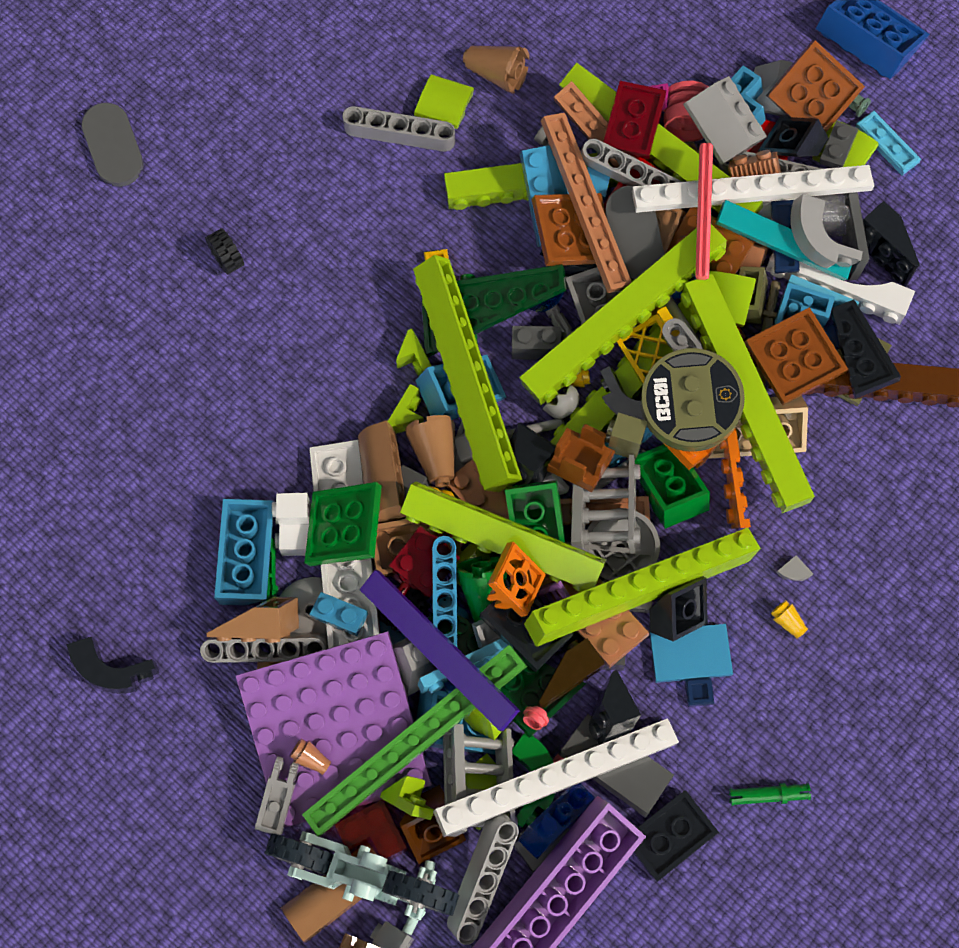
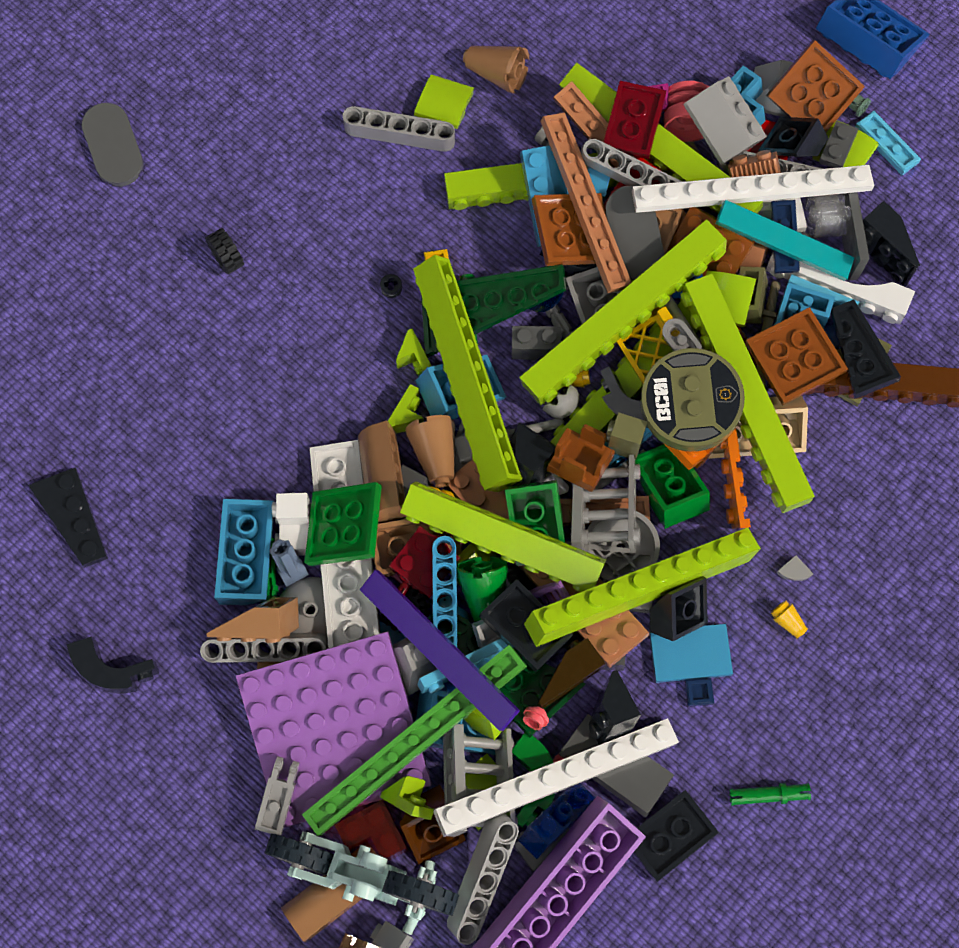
(70, 511): none -> black wing
(288, 563): none -> sand blue piece
(309, 756): nougat cone -> none
(338, 614): dark azure plate -> none
(385, 282): none -> black bush
(532, 580): orange piece -> none
(704, 211): coral axle -> none
(812, 237): light grey arch -> none

